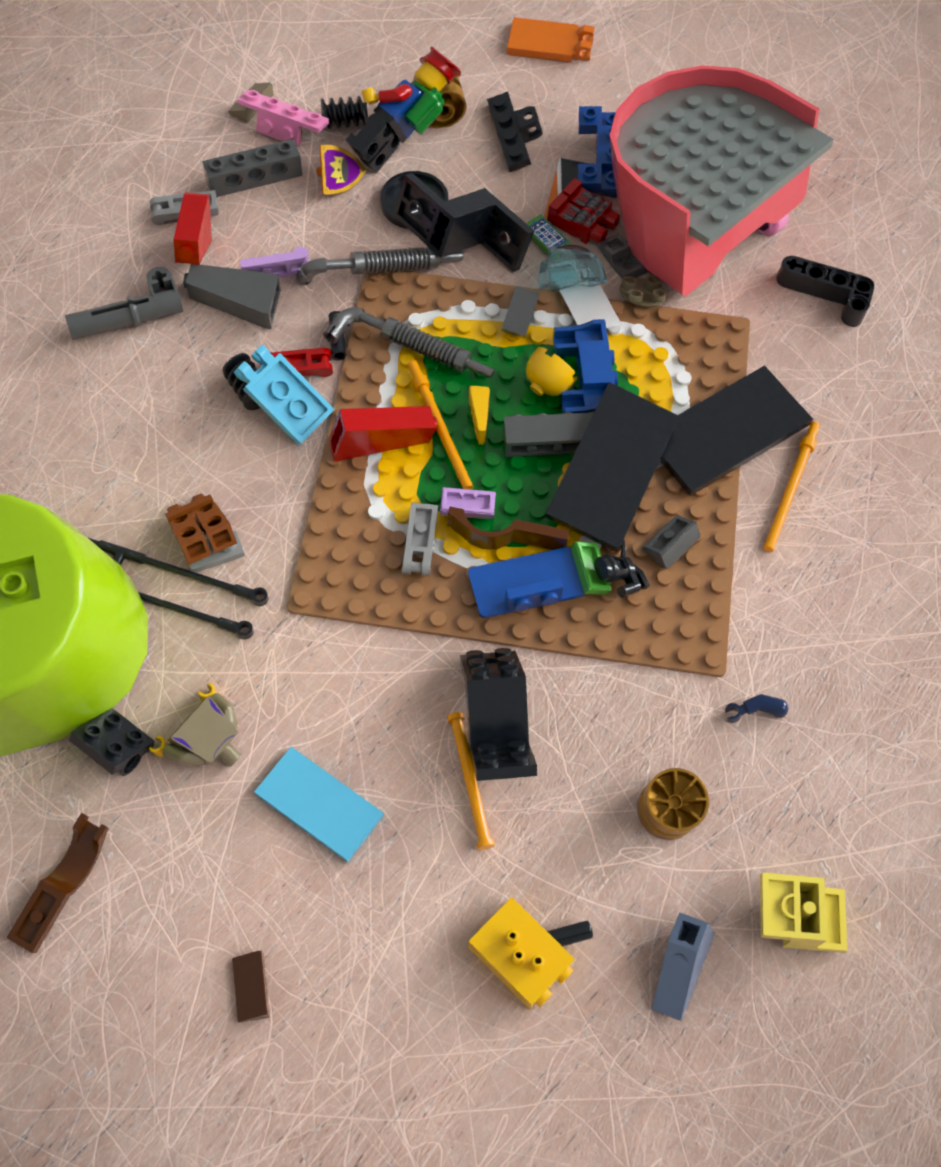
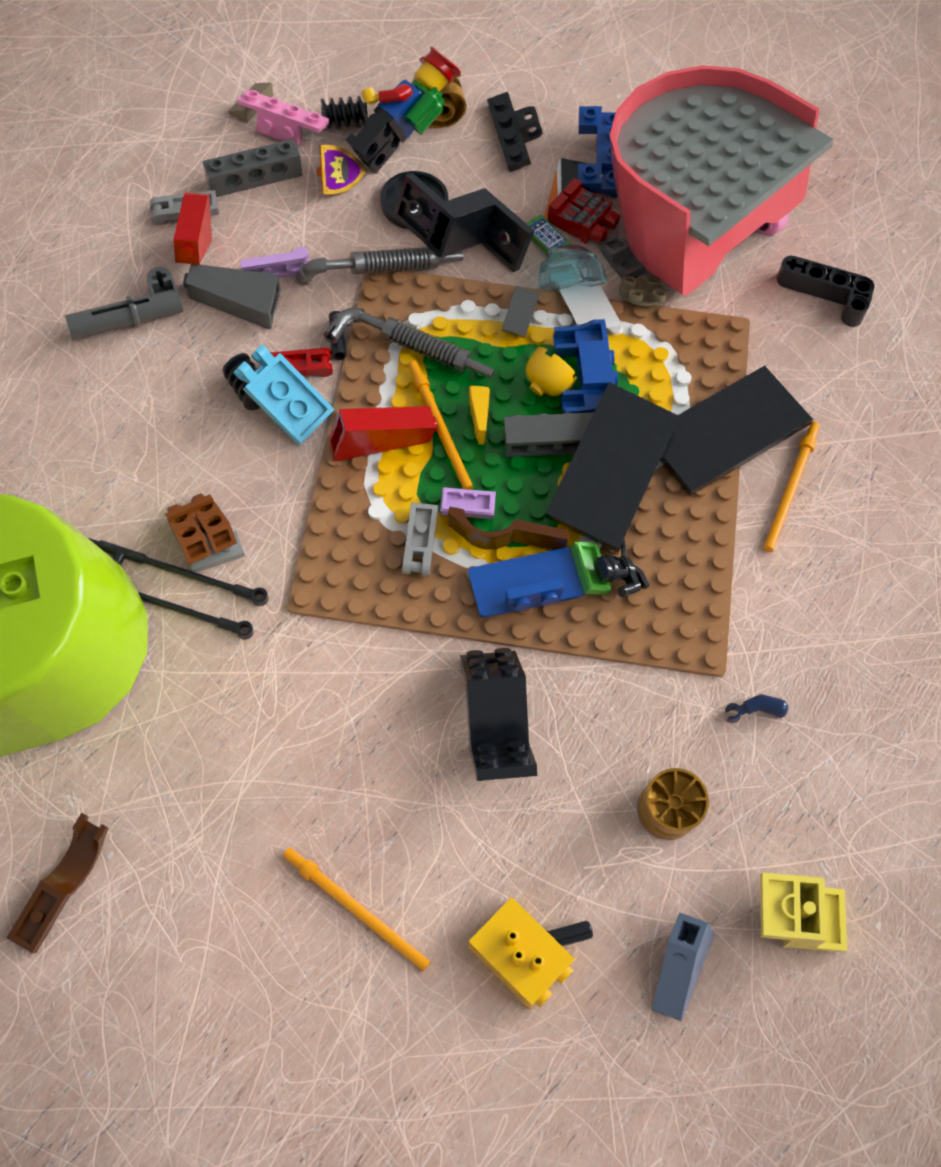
(112, 742): black plate -> none
(203, 734): dark tan torso -> none
(250, 987): reddish brown slope -> none
(310, 871): none -> light orange bar
(319, 804): medium azure tile -> none
(485, 841): light orange bar -> none
(550, 40): orange tile -> none
(672, 541): dark grey slope -> none

